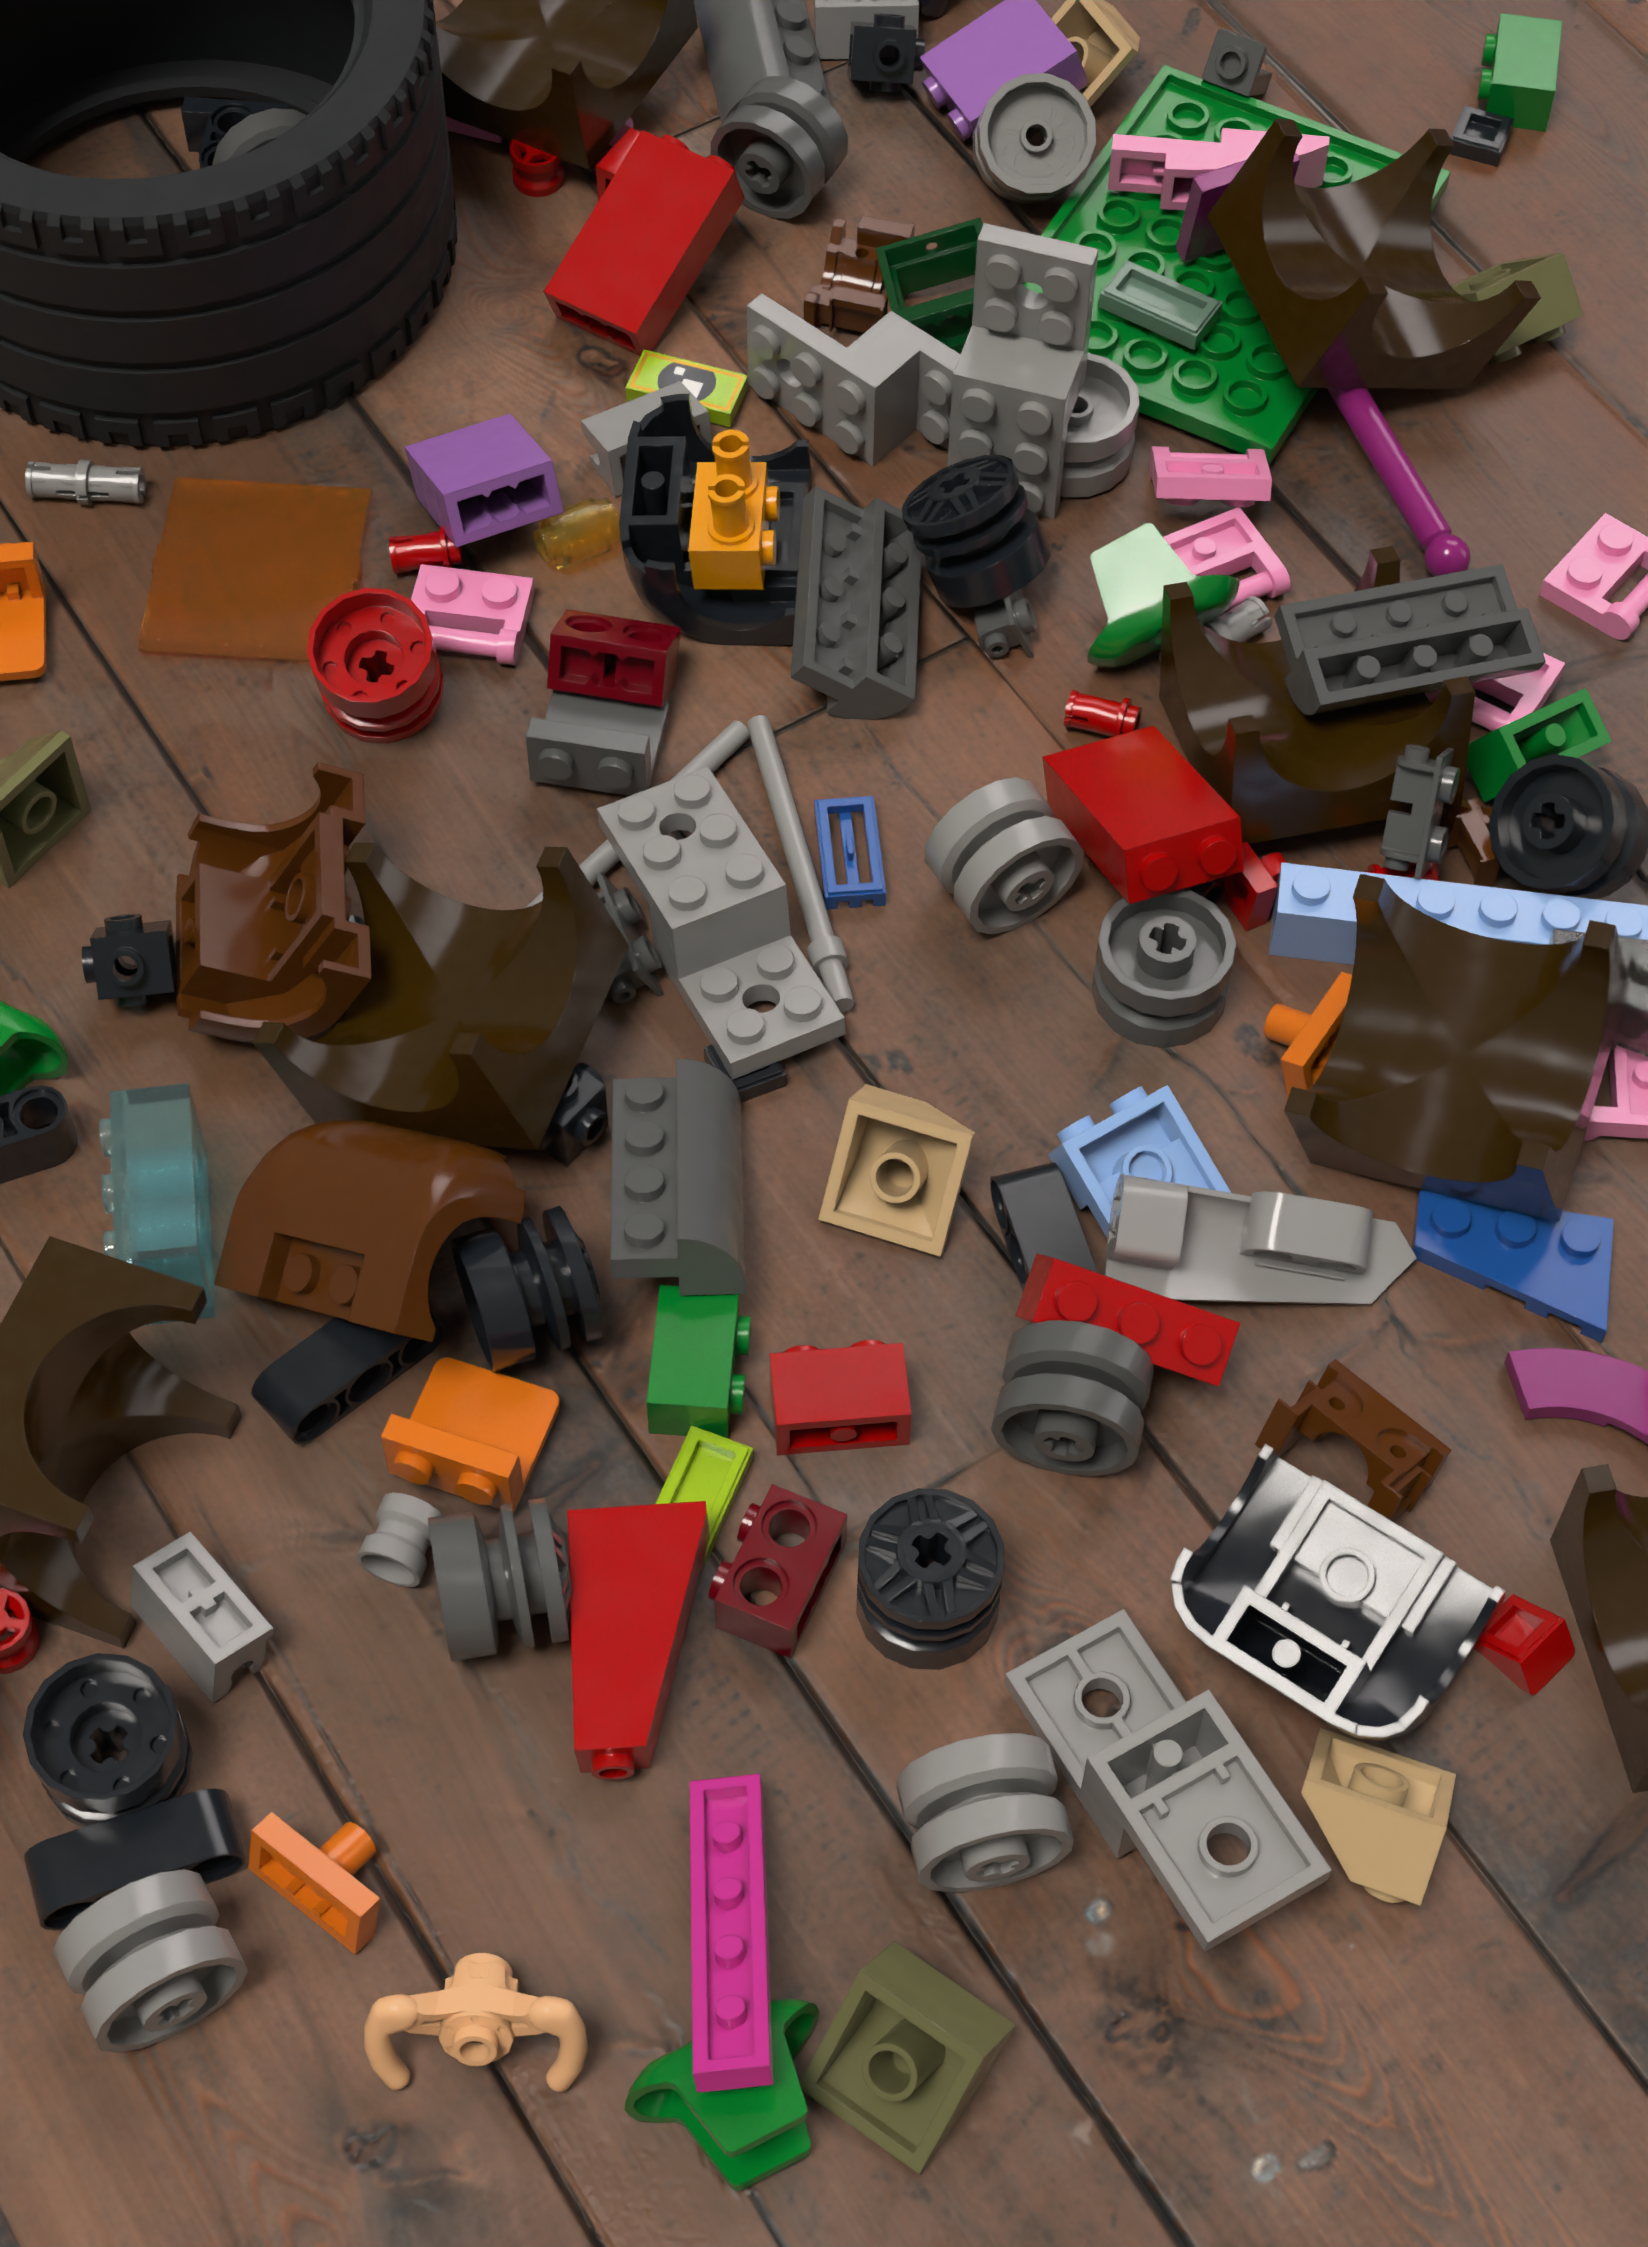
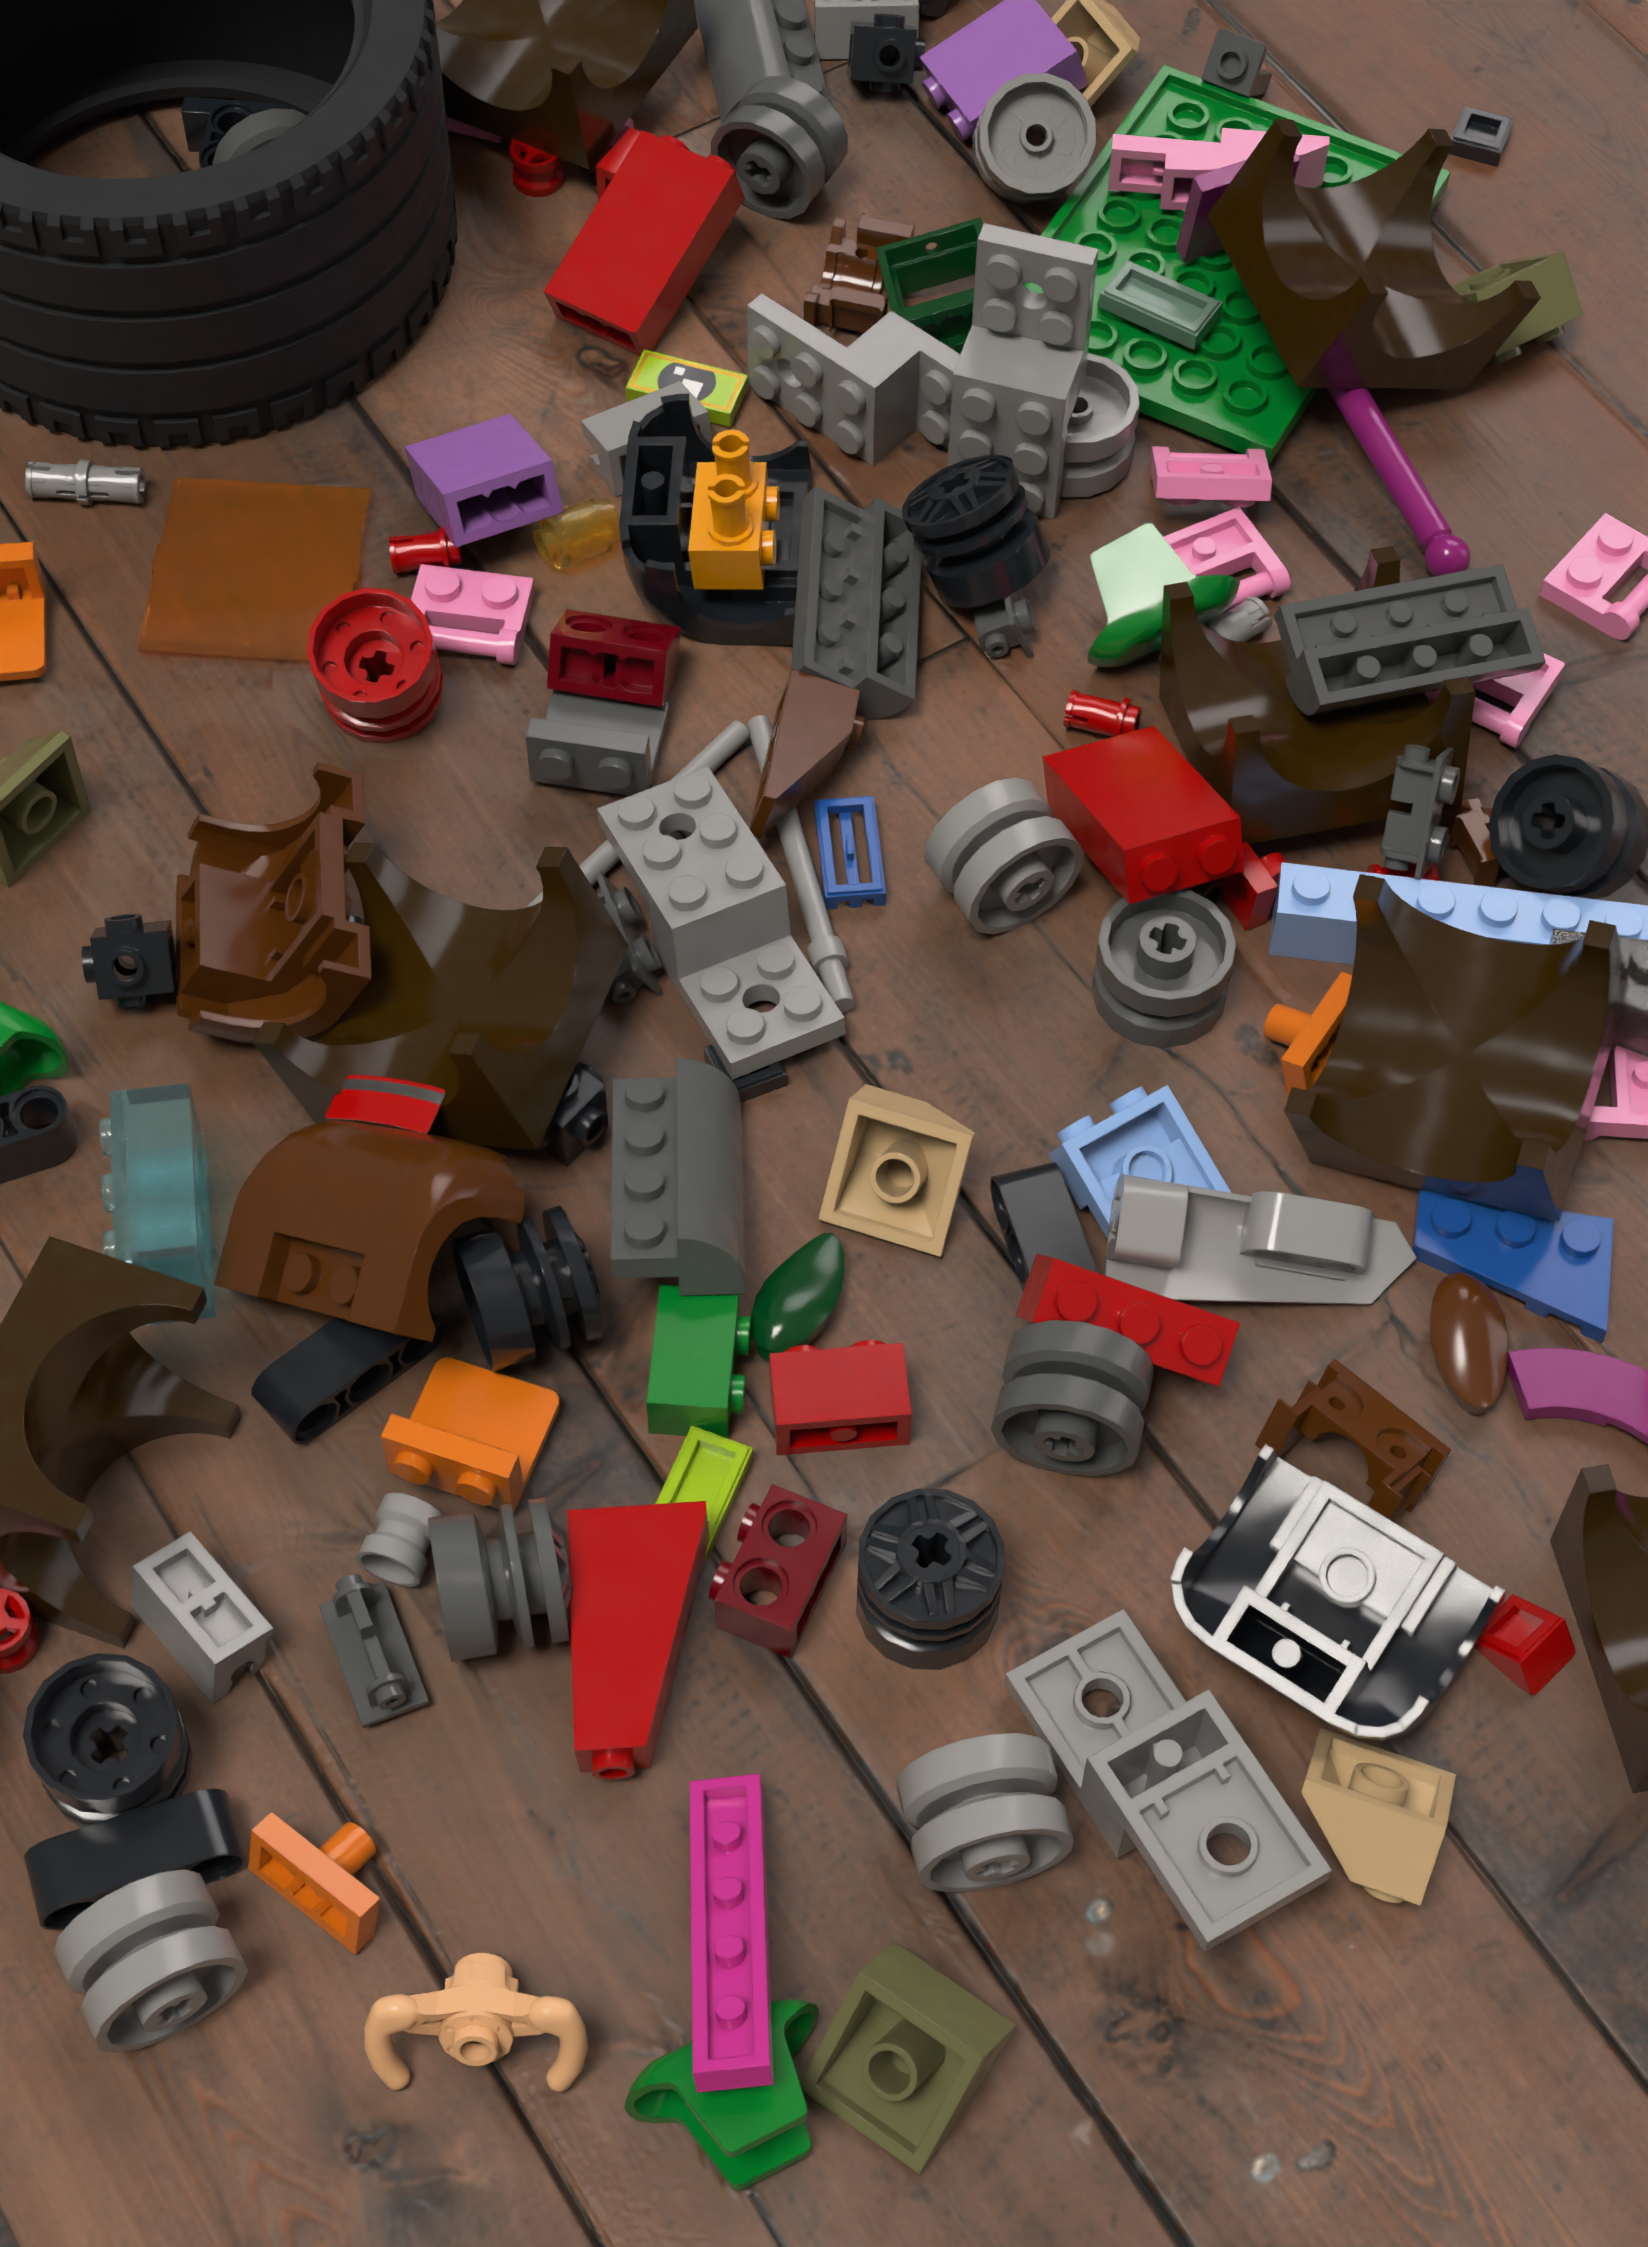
(372, 1650): none -> dark grey hinge
(387, 1102): none -> red sticker
(798, 1296): none -> dark green arm
(805, 744): none -> reddish brown slope
(1469, 1341): none -> reddish brown arm
(1521, 70): brick -> none
(1562, 728): green slope -> none

